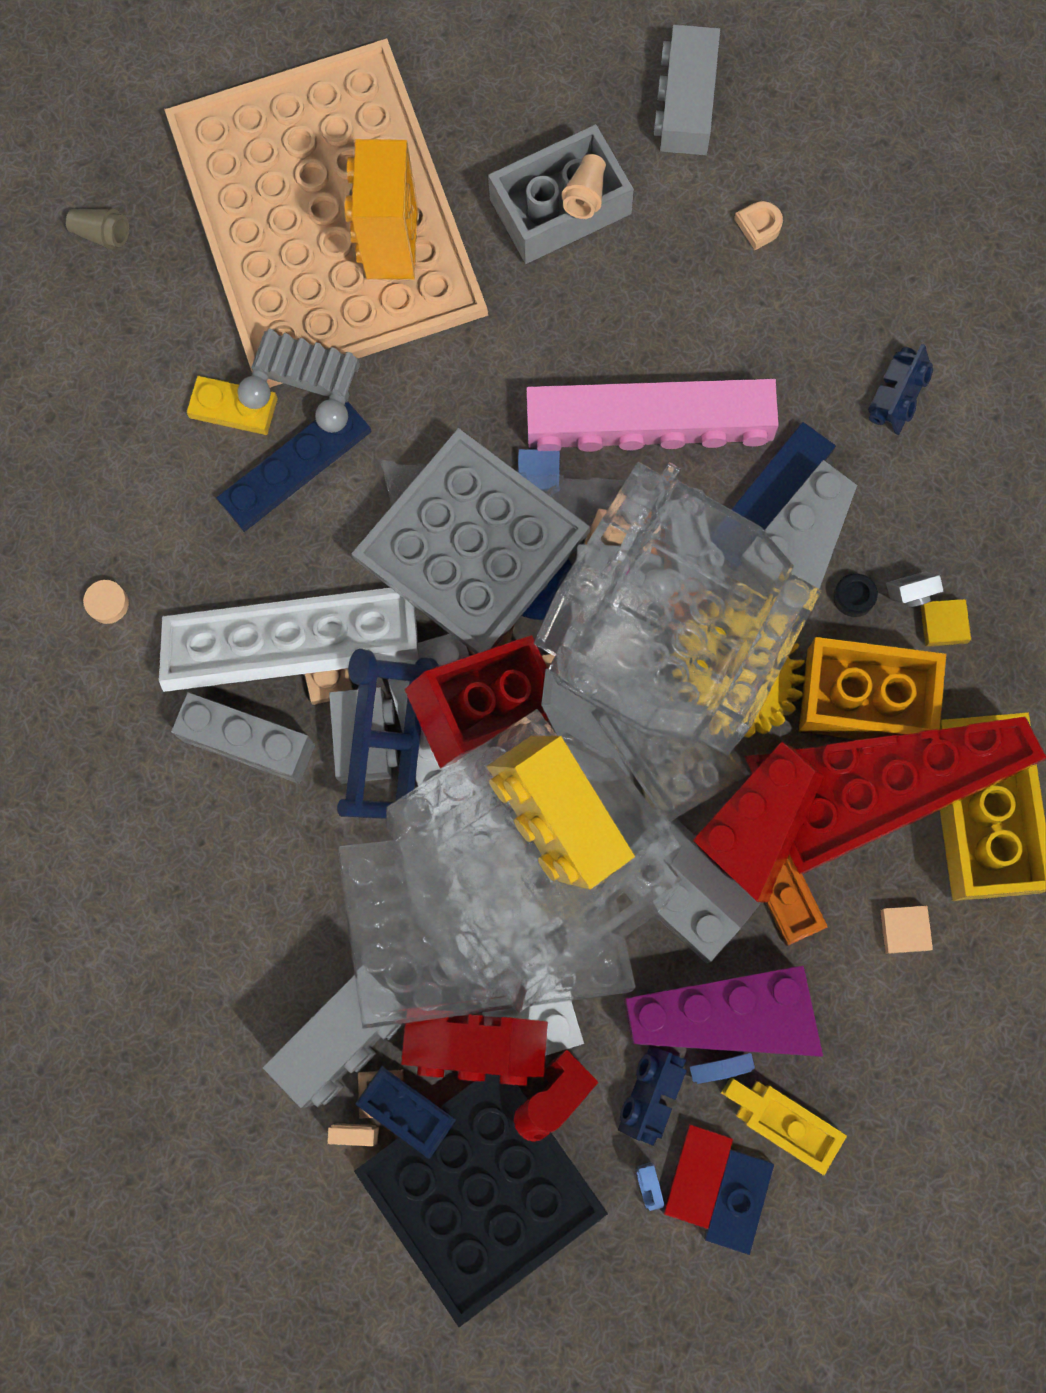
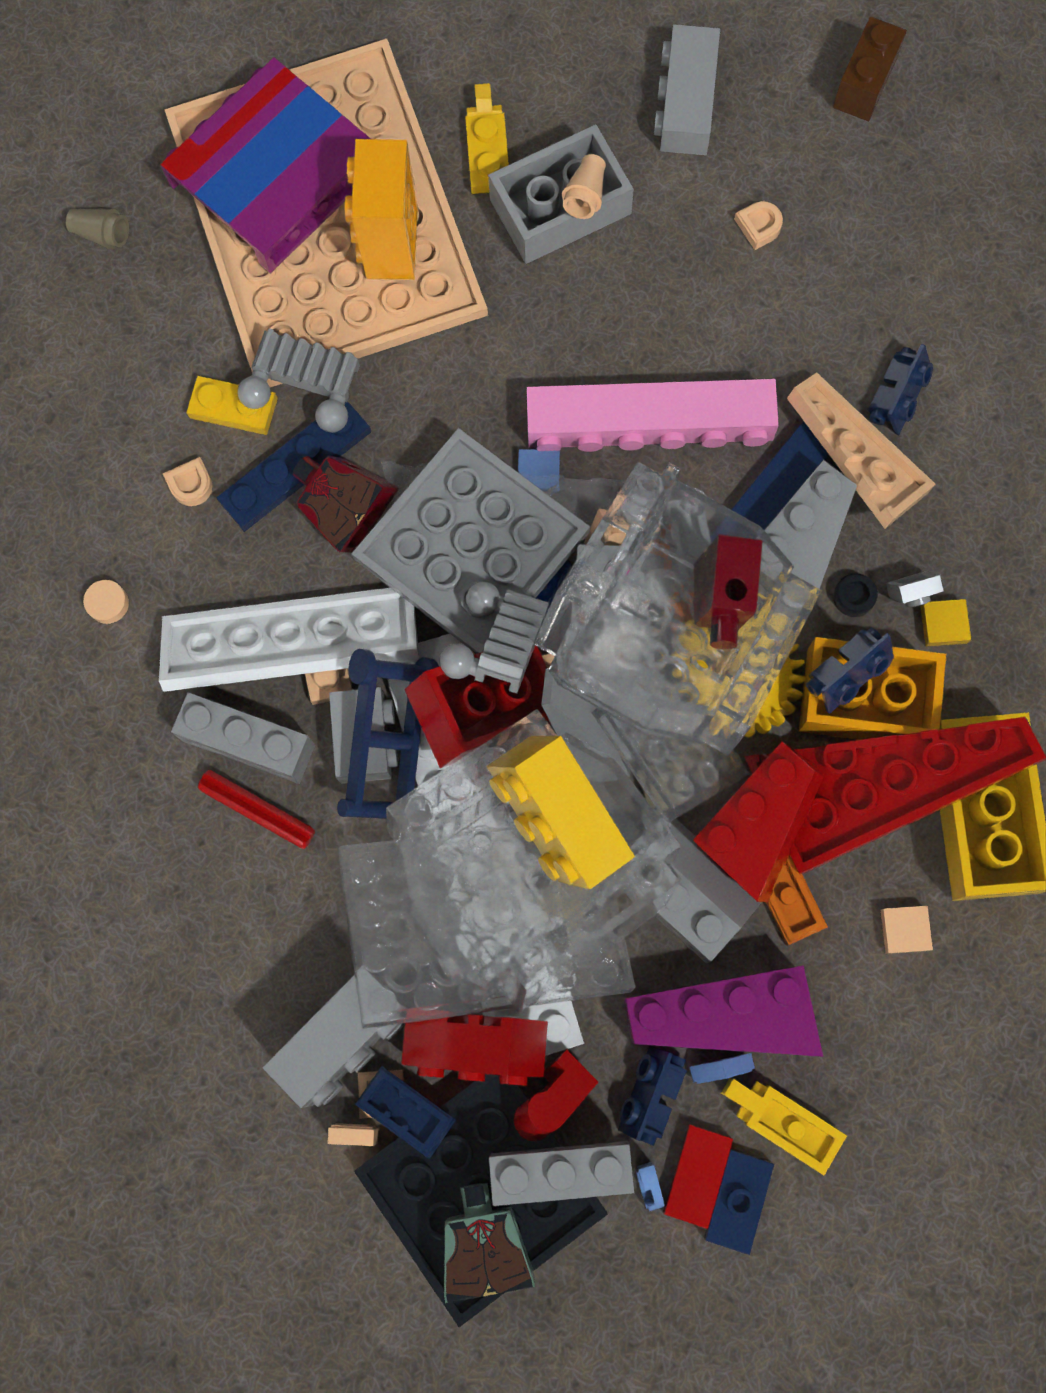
(189, 482): none -> light nougat tile
(256, 809): none -> red axle
(269, 162): none -> panel
(342, 499): none -> torso
(484, 1249): none -> torso
(485, 139): none -> yellow hinge
(509, 641): none -> light grey gear
(561, 1173): none -> light grey brick
(726, 587): none -> dark red torso
(867, 657): none -> dark blue hinge
(869, 68): none -> reddish brown brick
(882, 473): none -> light nougat wing

